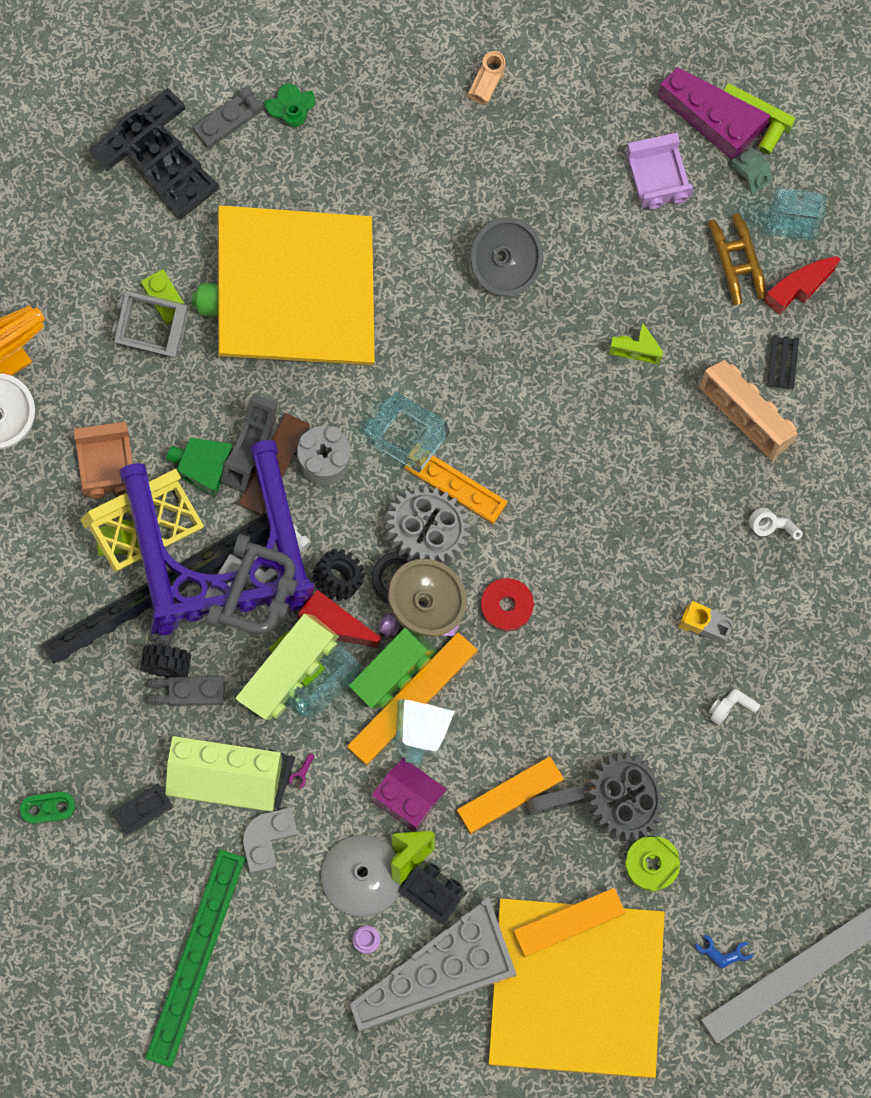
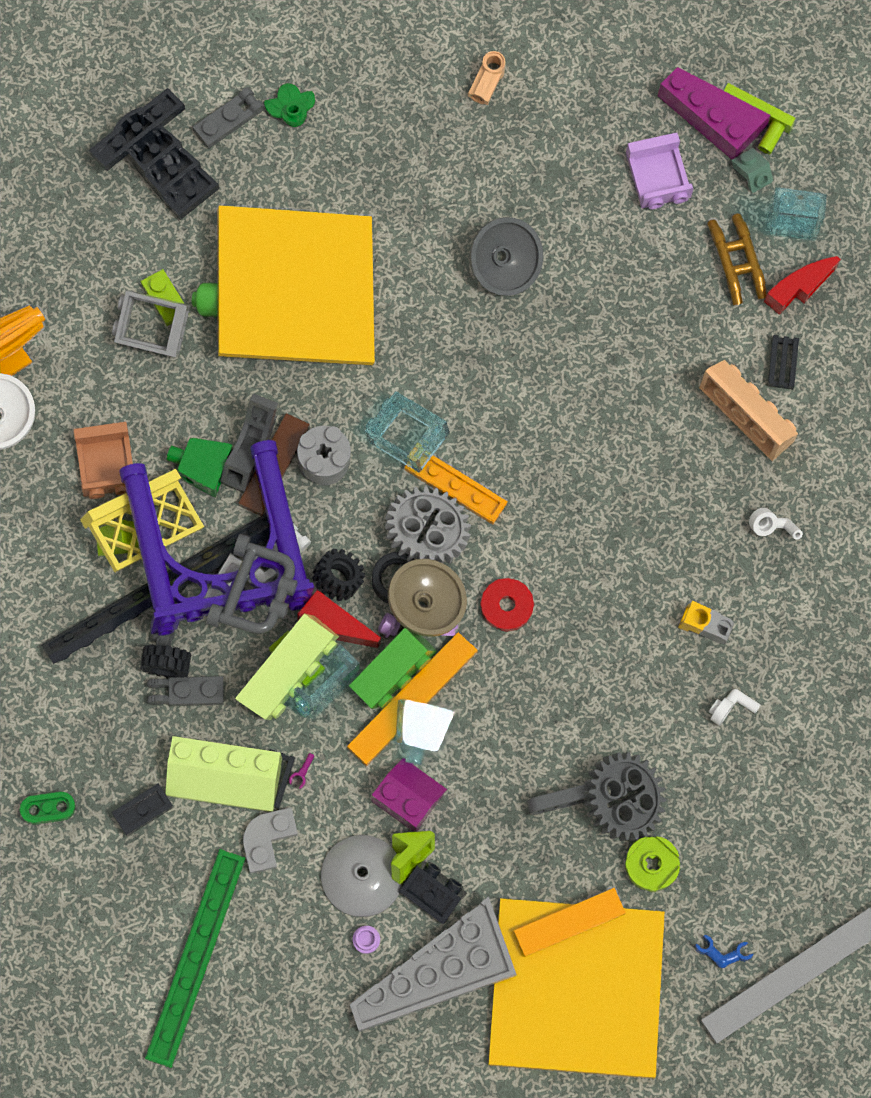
(510, 795): light orange tile -> none
(643, 350): lime slope -> none

